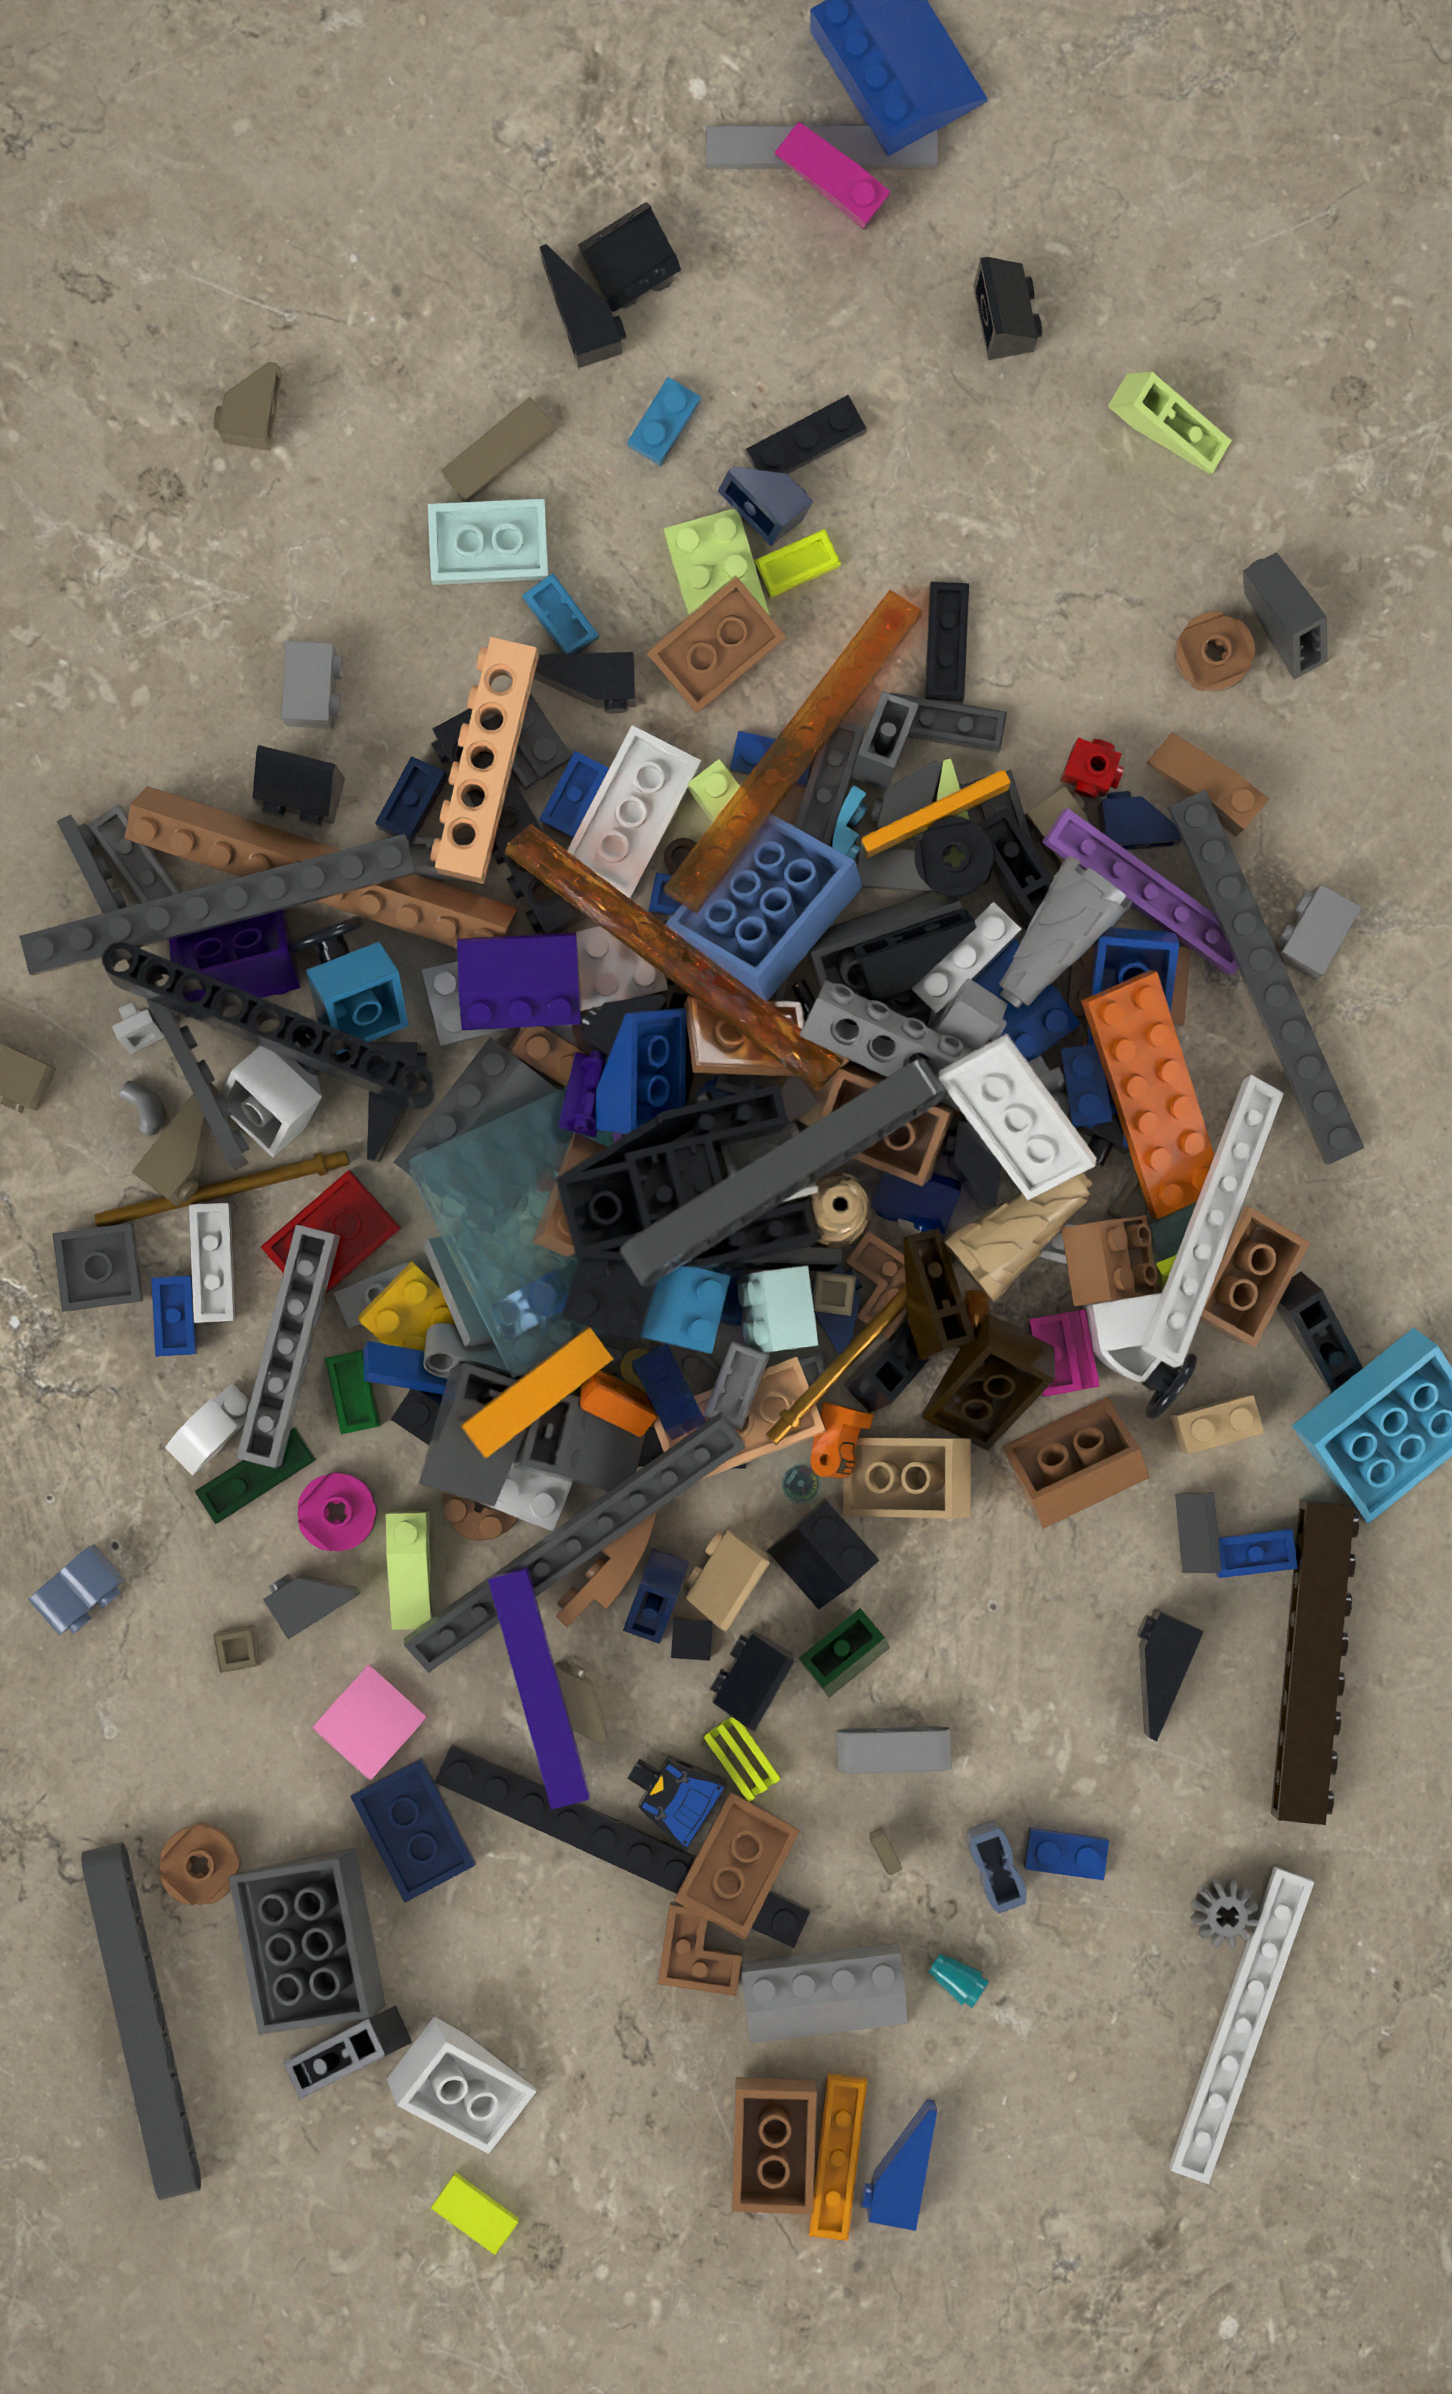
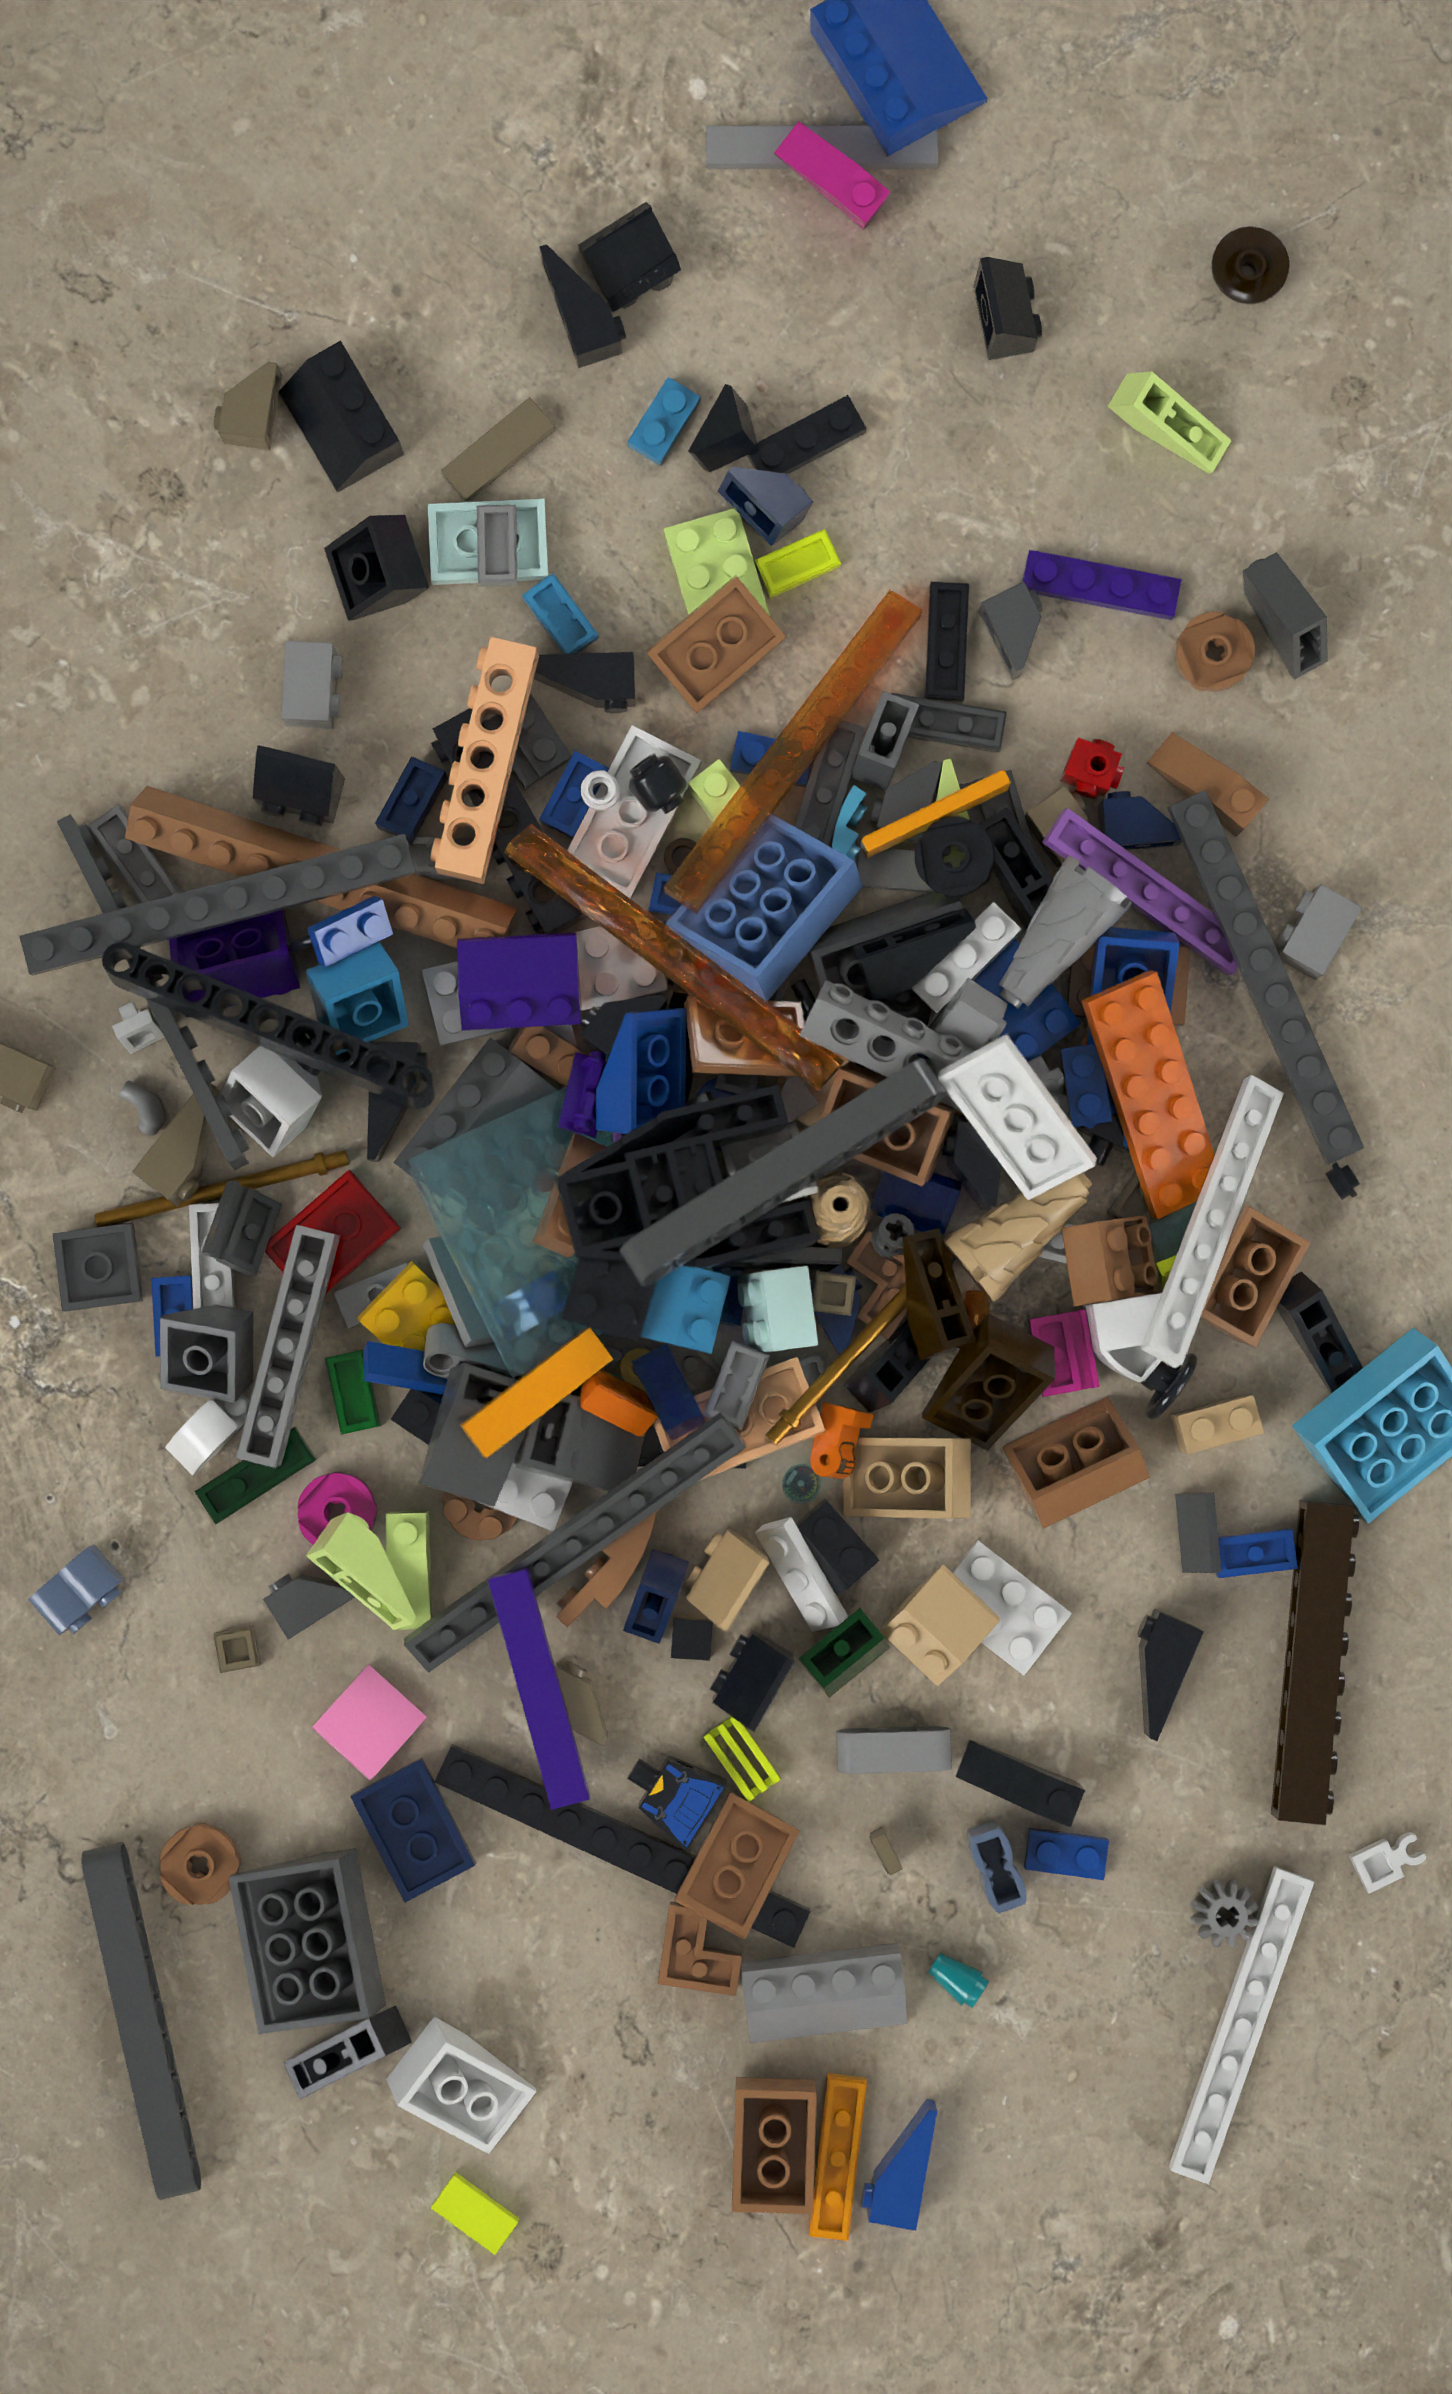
(207, 1352): none -> dark grey slope
(241, 1228): none -> dark grey plate
(340, 417): none -> black slope
(350, 931): none -> plate
(361, 1566): none -> yellowish green slope
(376, 566): none -> black slope
(497, 545): none -> light grey tile
(600, 778): none -> white plate
(657, 784): none -> black head
(725, 432): none -> black slope
(801, 1574): none -> white plate
(881, 1235): none -> dark grey bush
(939, 1625): none -> tan slope
(1012, 624): none -> dark grey slope
(1021, 1783): none -> black slope
(1026, 1612): none -> white plate
(1101, 585): none -> dark purple plate
(1256, 249): none -> dark brown dish
(1343, 1180): none -> black plate
(1380, 1864): none -> white plate

